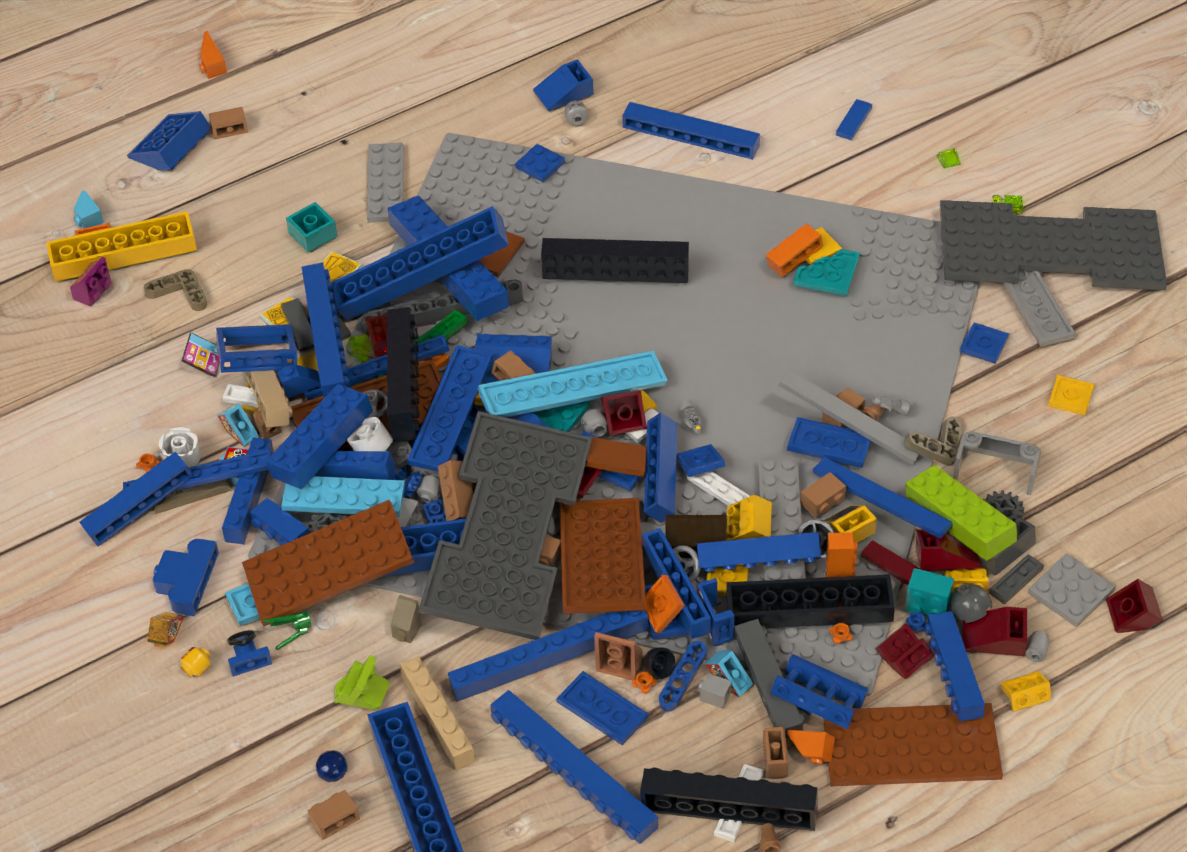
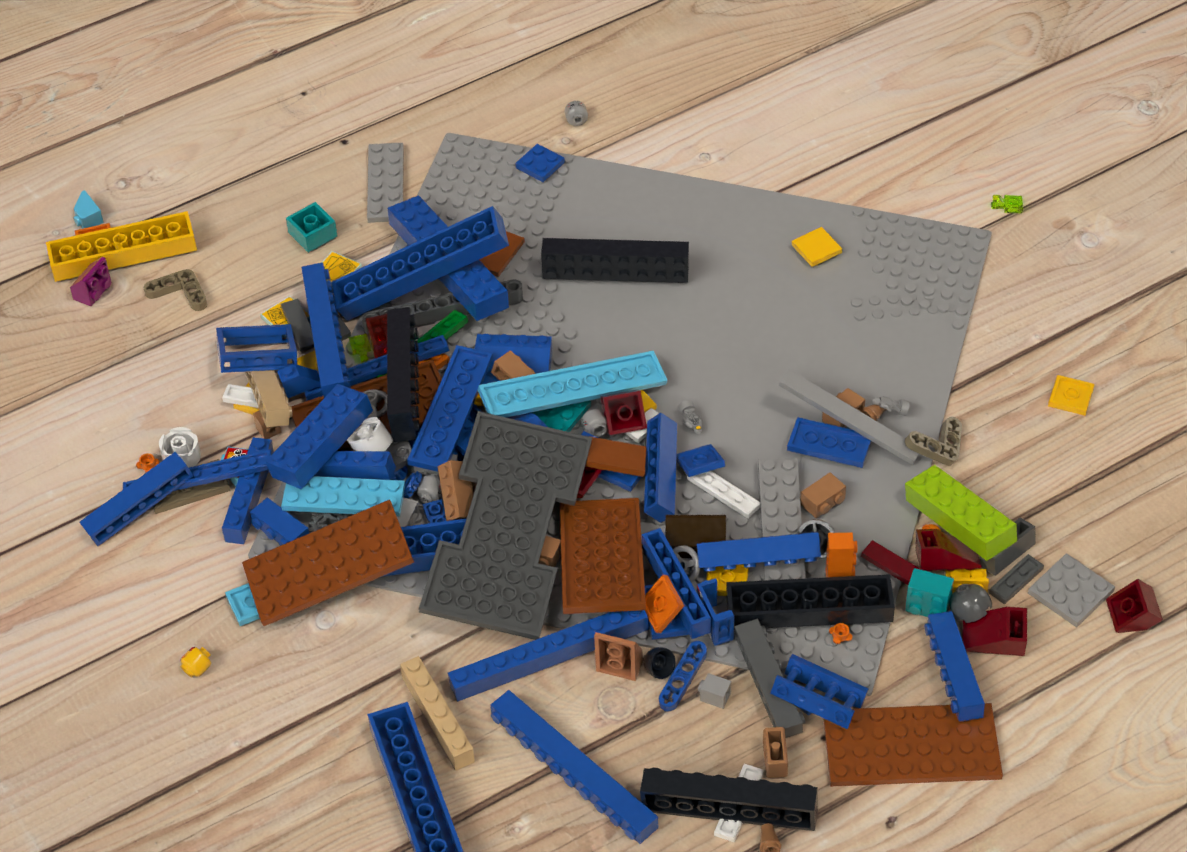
(164, 628): clear yellow slope -> none
(171, 140): blue slope -> none
(186, 575): blue brick -> none
(201, 354): piece -> none
(211, 59): orange slope -> none
(228, 123): medium nougat brick -> none
(238, 424): medium azure slope -> none
(247, 656): blue piece -> none
(299, 621): green plant -> none
(331, 766): clear blue hair -> none
(333, 814): medium nougat brick -> none
(362, 686): lime piece -> none
(406, 619): dark tan slope -> none
(565, 85): blue slope -> none
(602, 708): blue tile -> none
(644, 677): orange plate -> none
(691, 130): blue brick -> none
(726, 665): medium azure slope -> none
(749, 518): yellow slope -> none
(794, 250): orange brick -> none
(813, 745): orange slope -> none
(829, 273): teal plate -> none
(853, 119): blue tile -> none
(854, 519): yellow slope -> none
(885, 498): blue tile -> none
(904, 651): dark red slope -> none
(916, 617): blue plate -> none
(949, 158): clear neon green slope -> none
(984, 343): blue plate -> none
(999, 448): light grey windscreen -> none
(1006, 504): dark grey gear -> none
(1027, 690): yellow bracket -> none
(1037, 646): light grey brick -> none
(1040, 309): light grey plate -> none
(1109, 243): dark grey piece -> none

